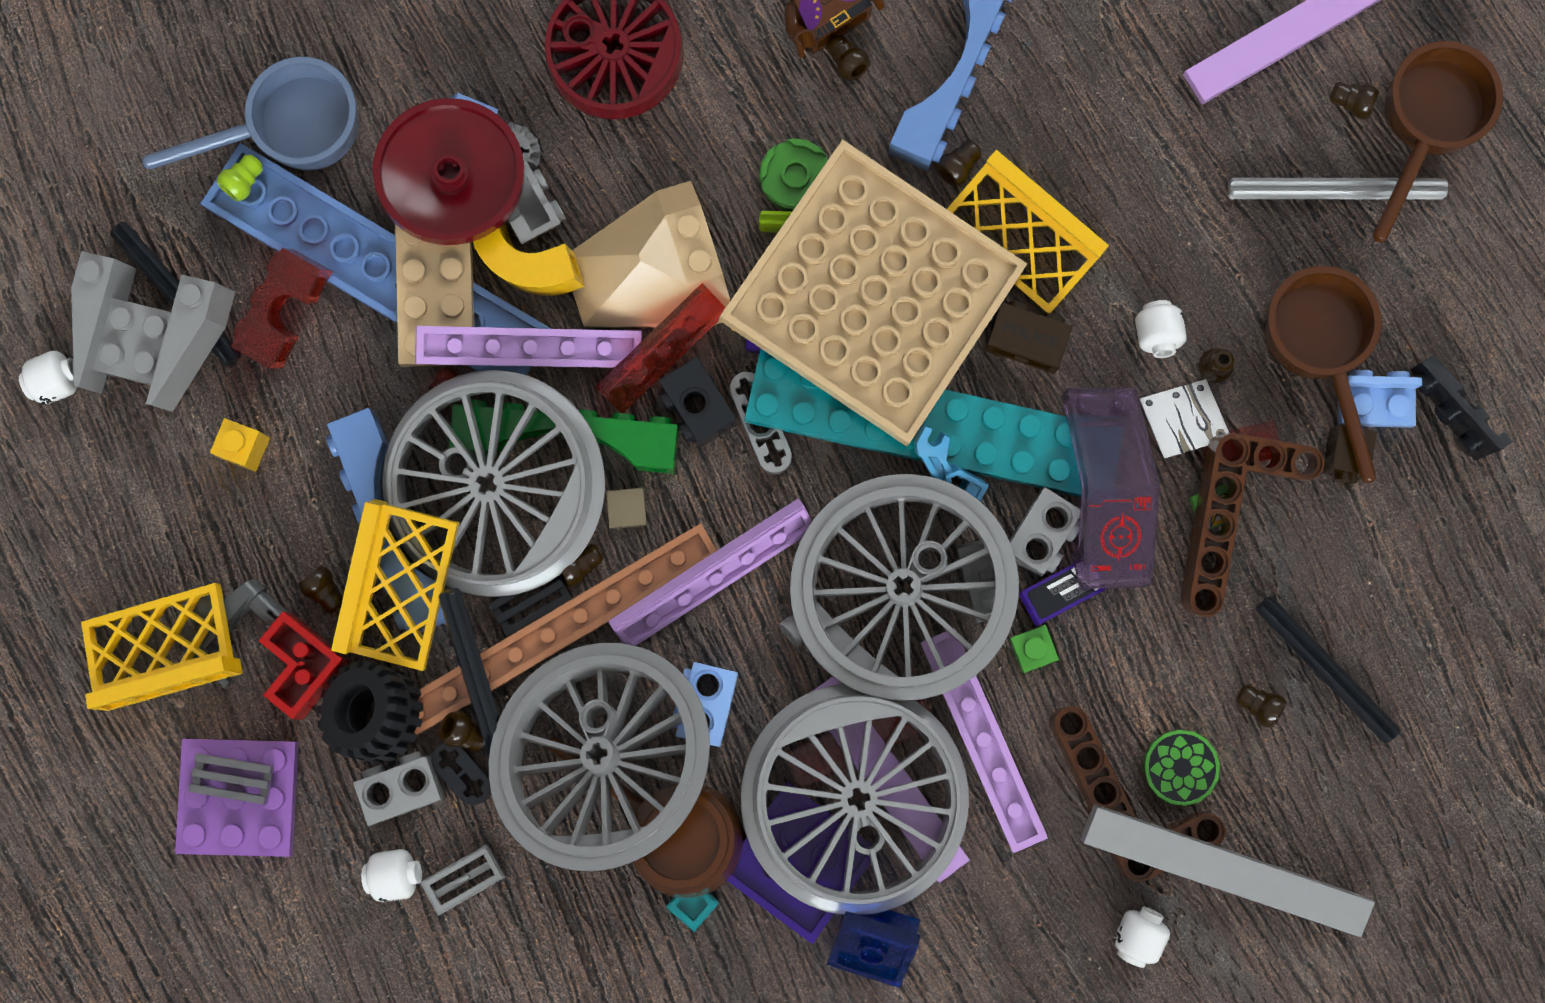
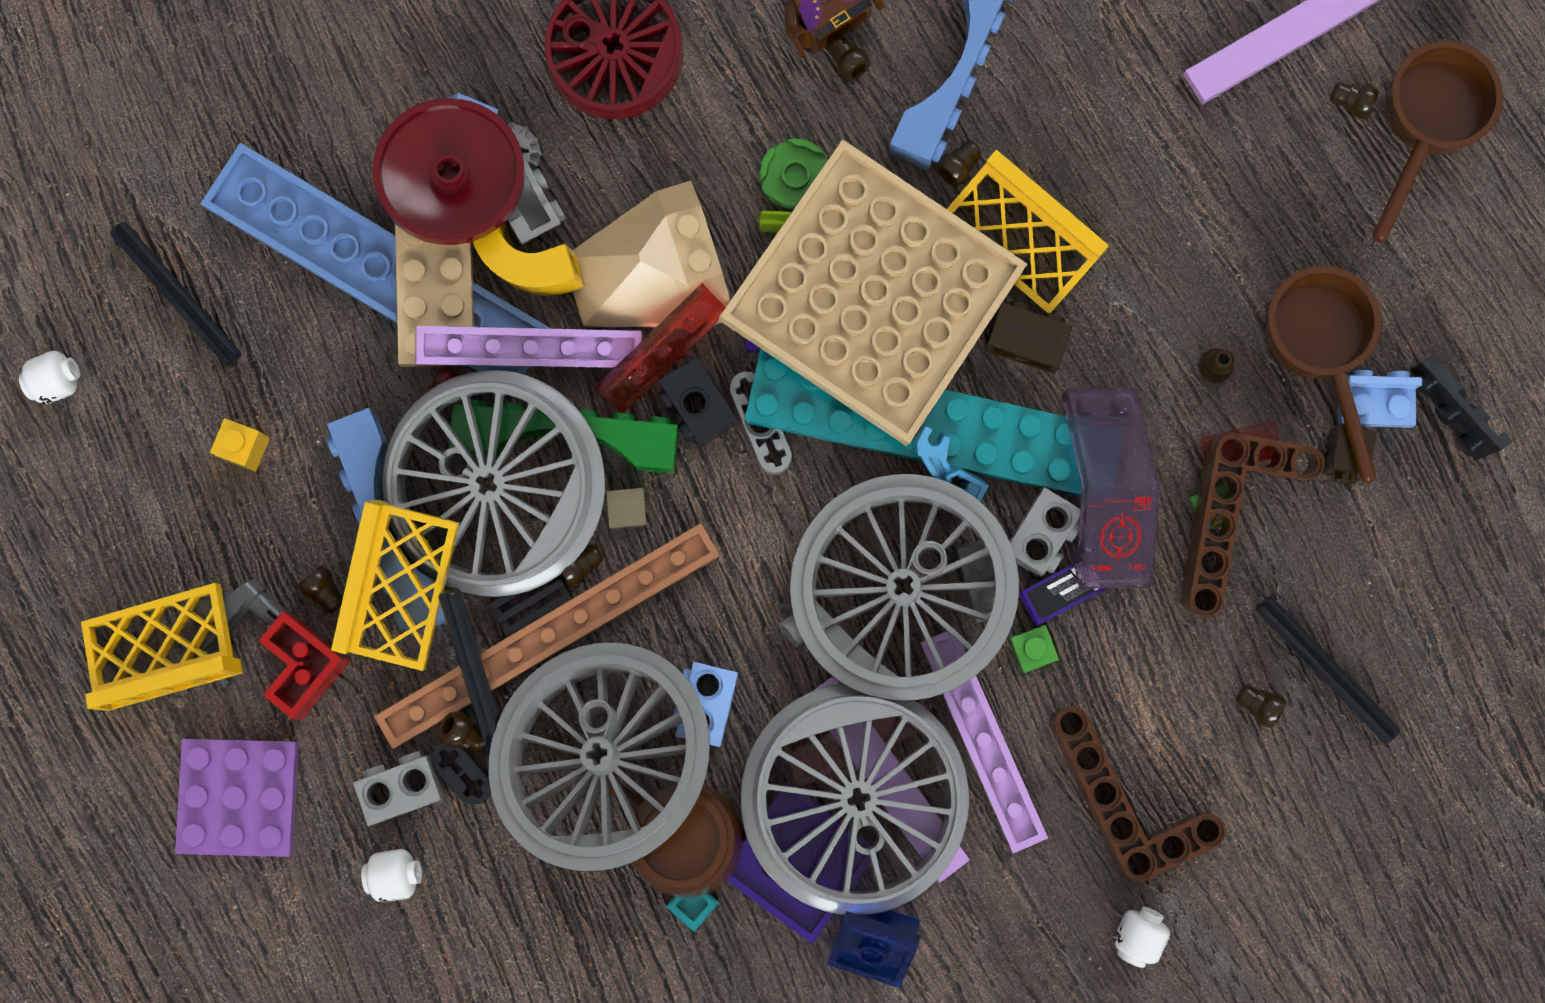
(142, 340): light grey wedge -> none
(200, 773): flat silver tile -> none
(240, 177): lime piece -> none
(262, 331): clear red arch -> none
(294, 113): sand blue piece -> none
(347, 705): black tyre -> none
(492, 863): light grey tile -> none
(712, 574): lavender tile -> none
(1160, 328): white head -> none
(1181, 767): tile -> none
(1184, 418): white sticker -> none
(1226, 870): light grey tile -> none
(1332, 188): light grey axle -> none

